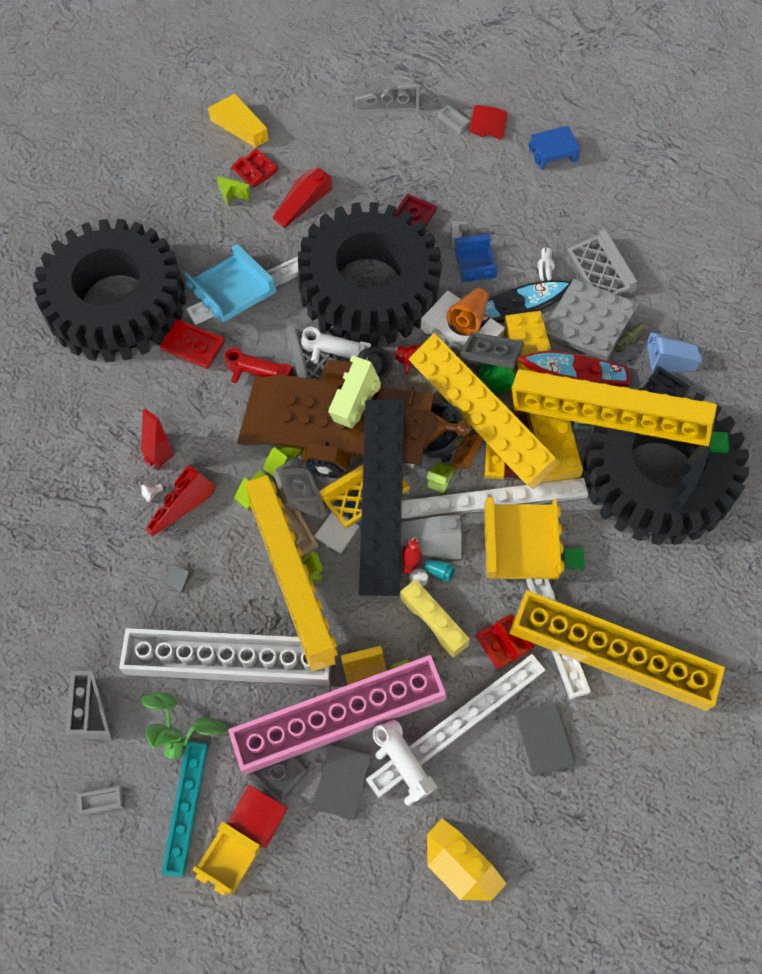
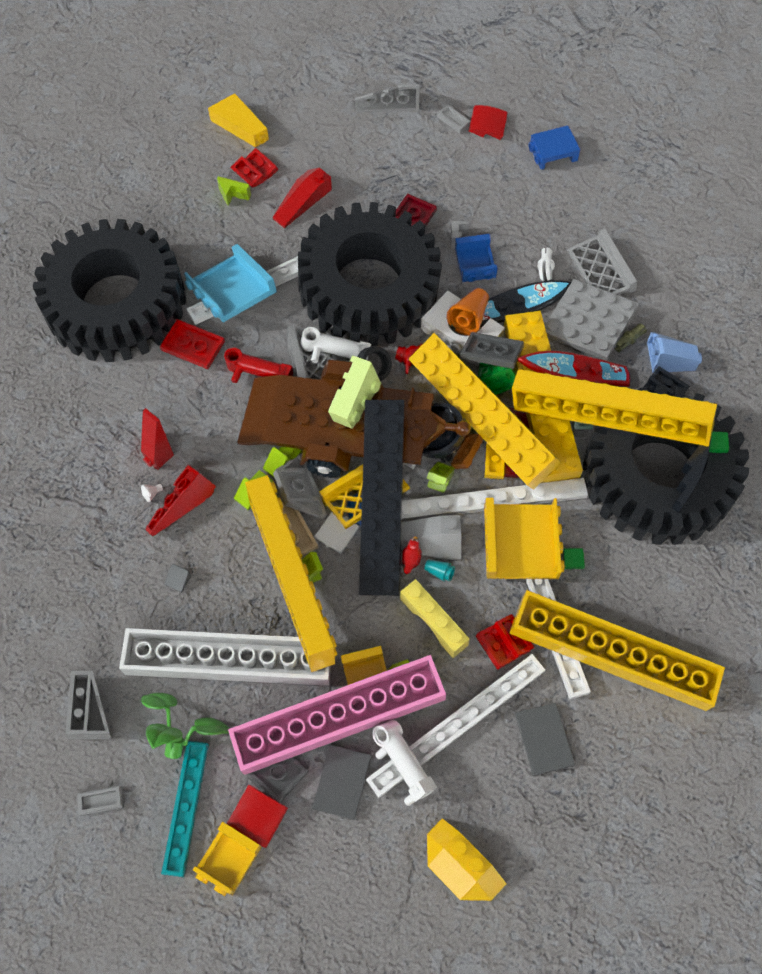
(420, 575): white rock -> none

